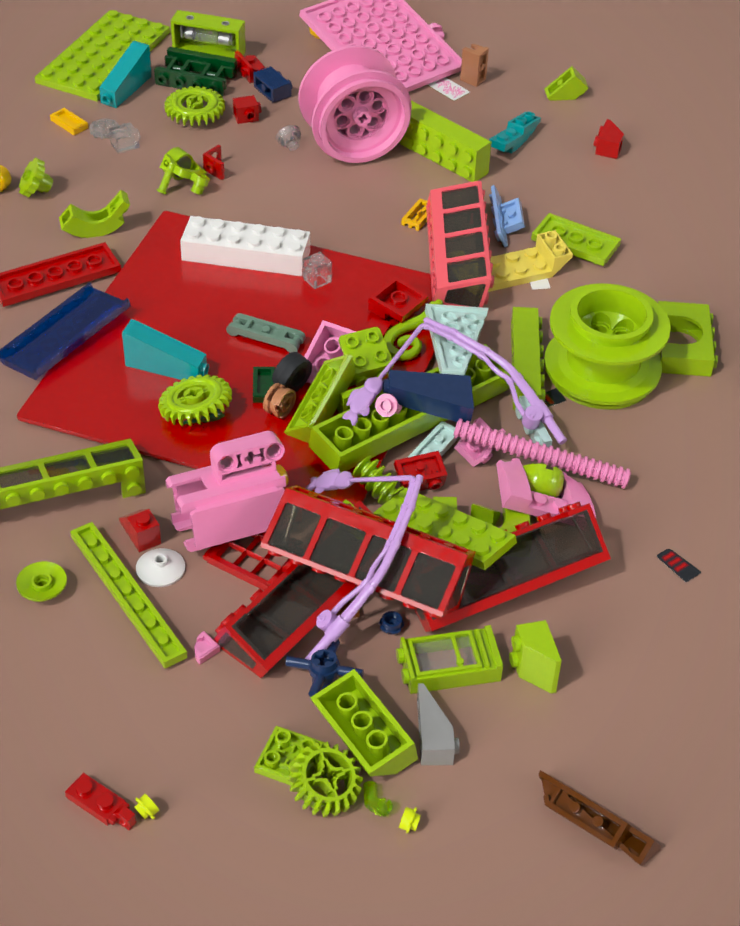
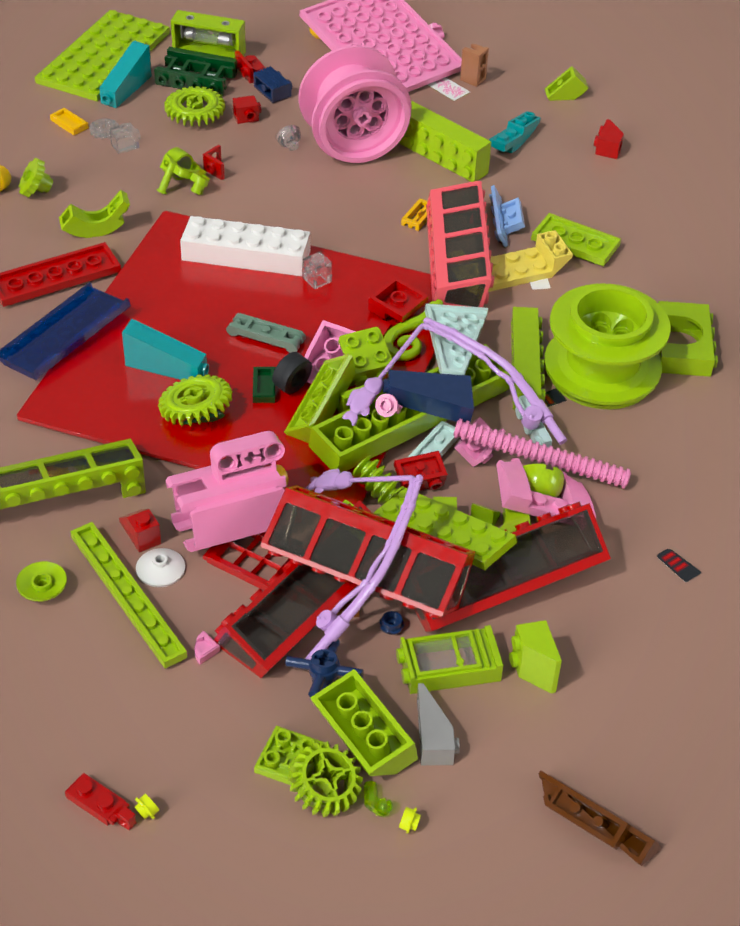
(279, 400): nougat wheel -> none

